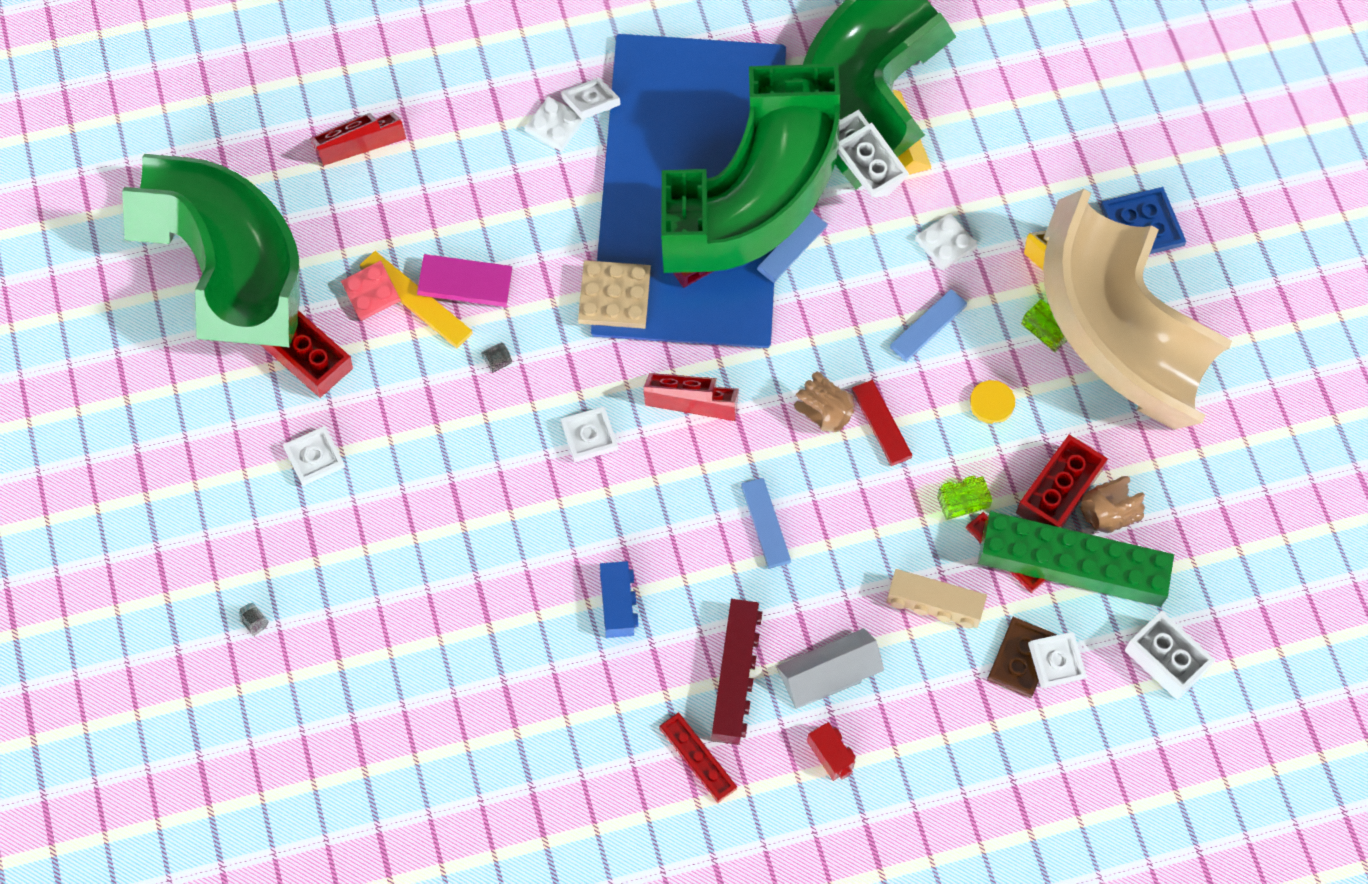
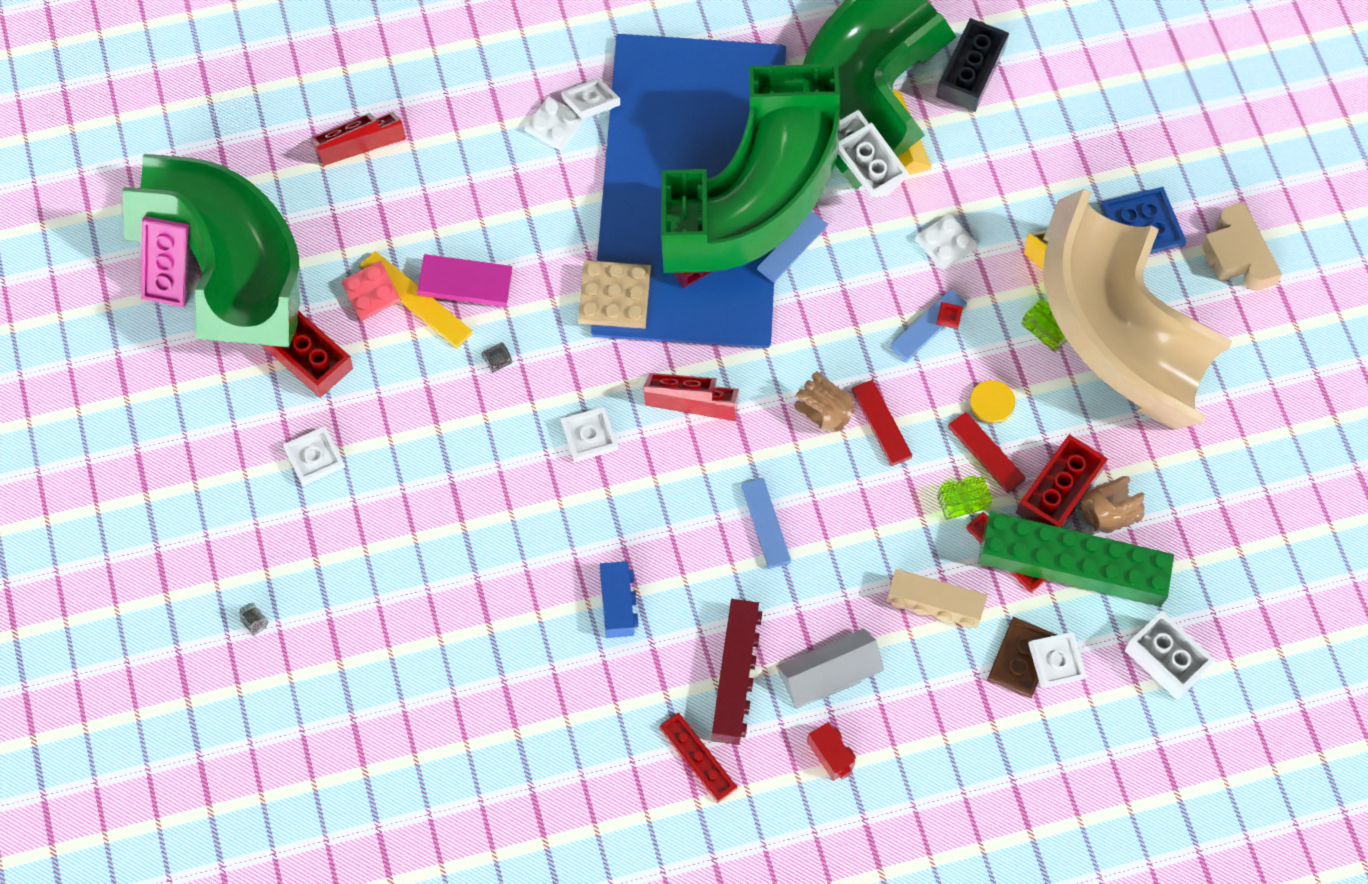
(164, 261): none -> tile
(949, 315): none -> red tile
(972, 65): none -> black brick
(986, 452): none -> red tile
(1240, 250): none -> tan brick

